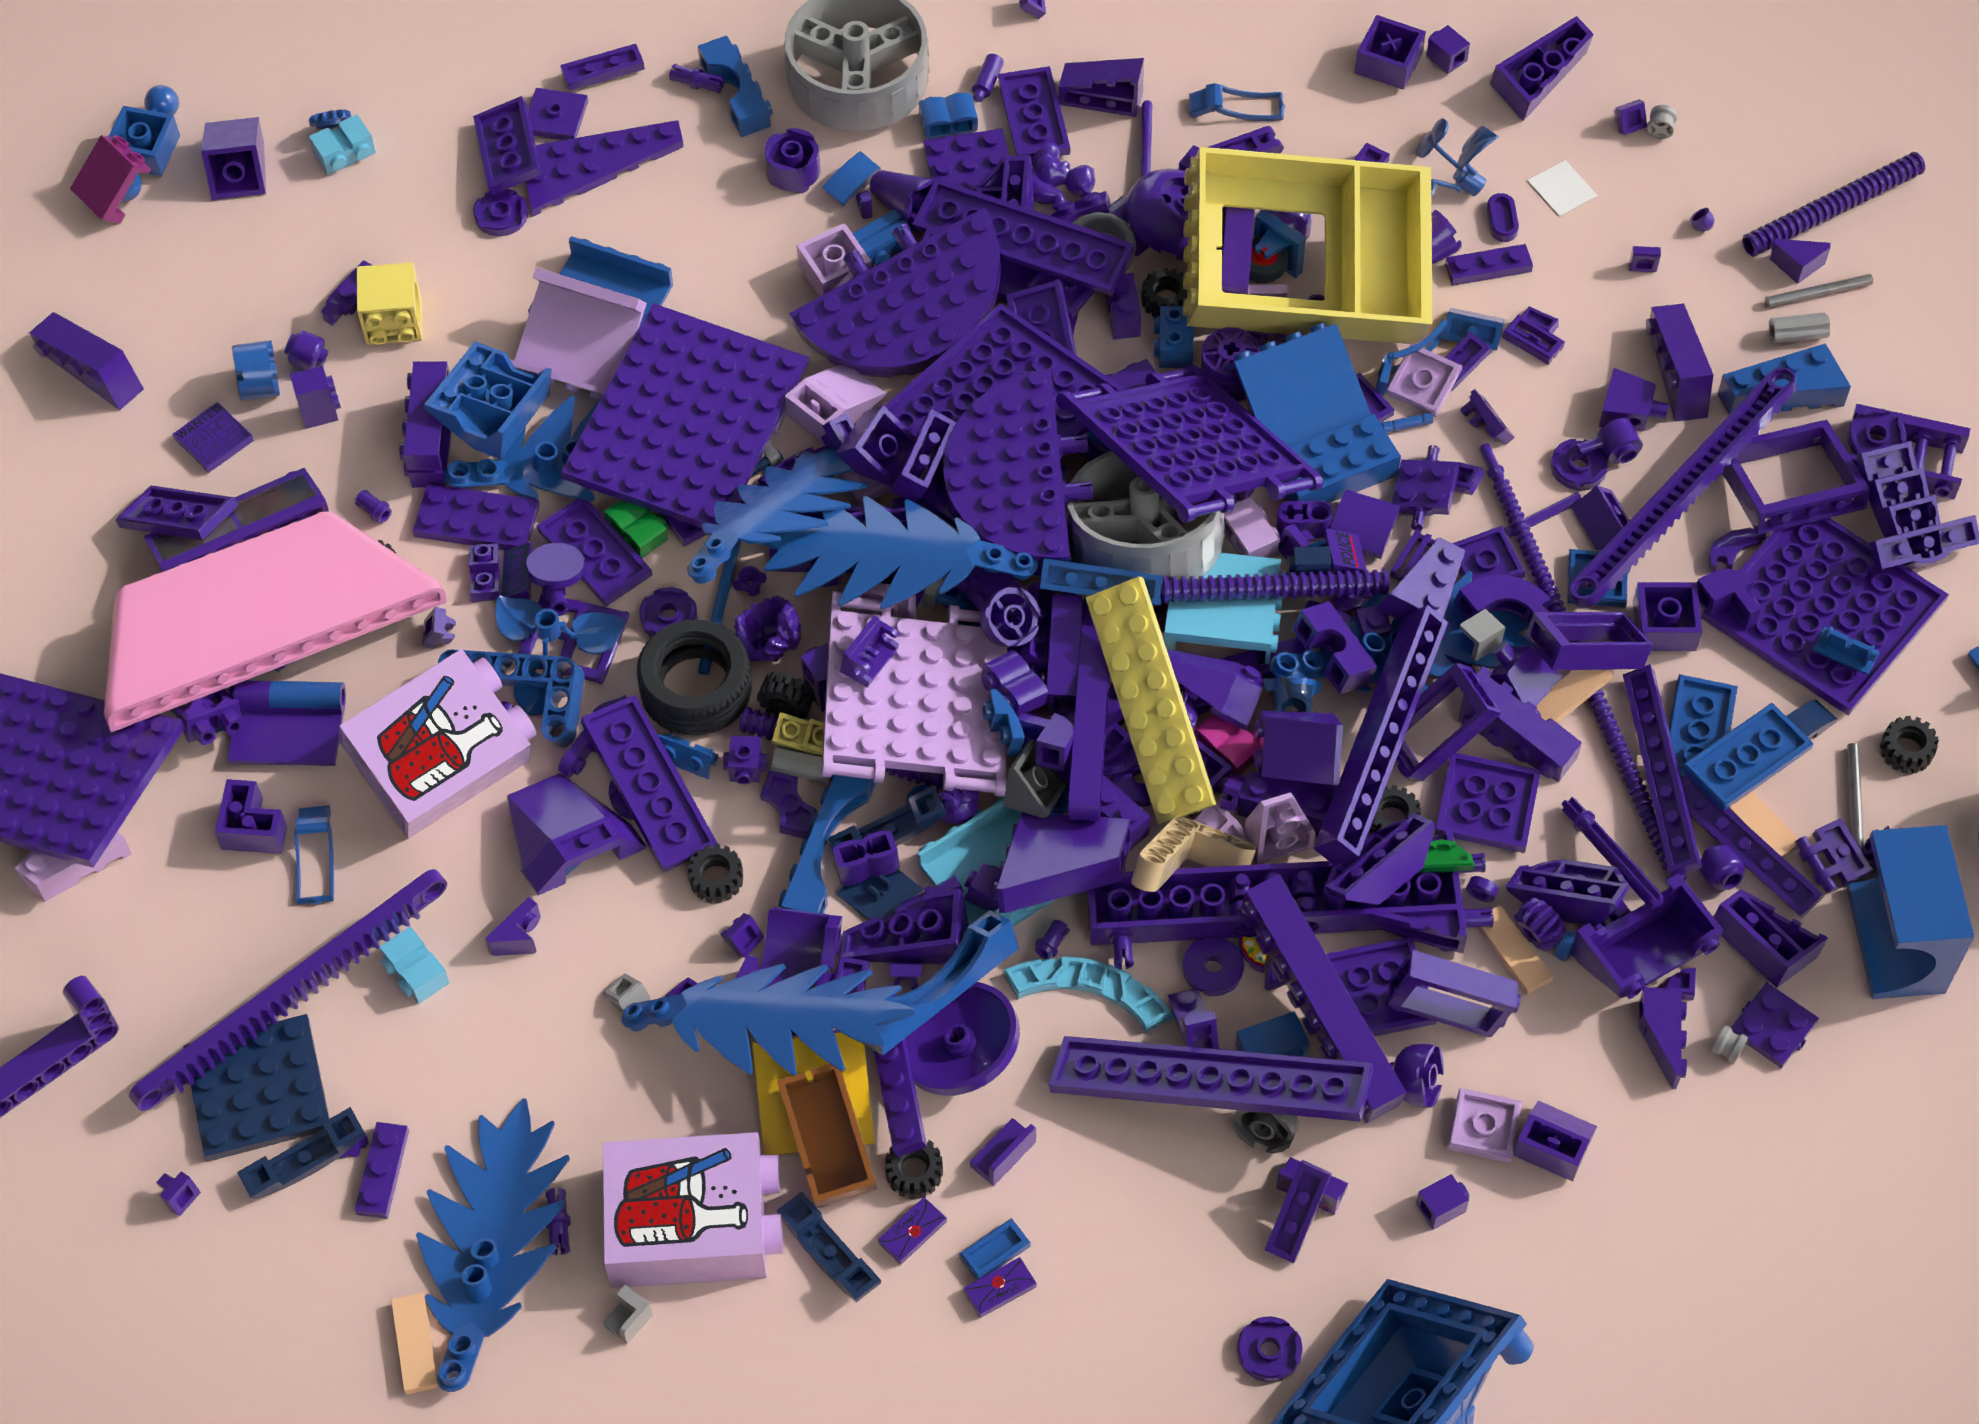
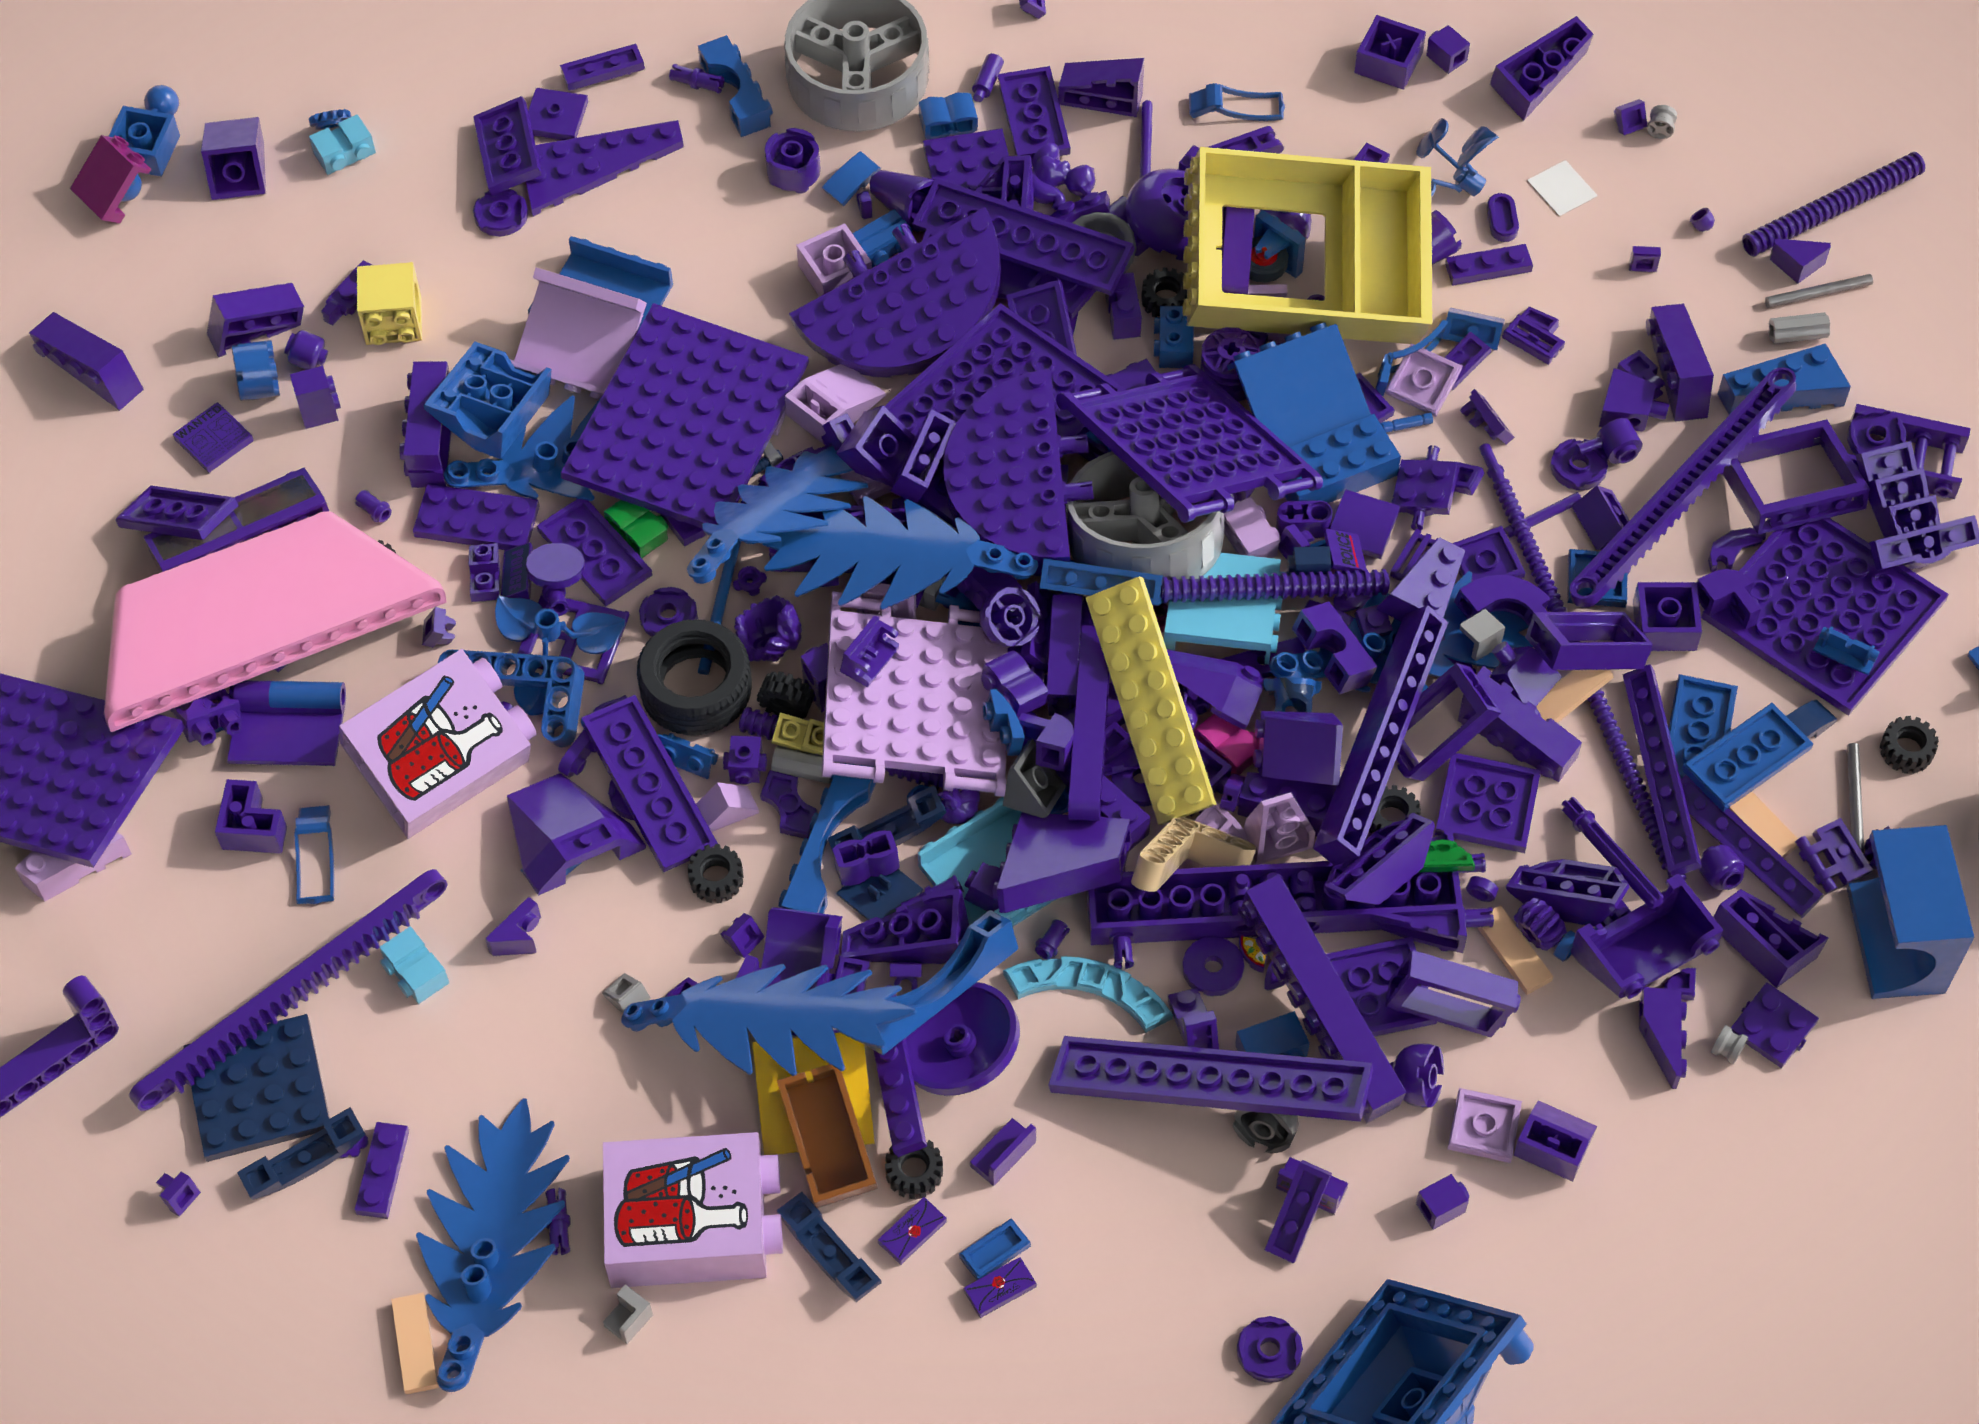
(251, 314): none -> dark purple wedge
(726, 805): none -> lavender slope
(1641, 366): none -> dark purple plate

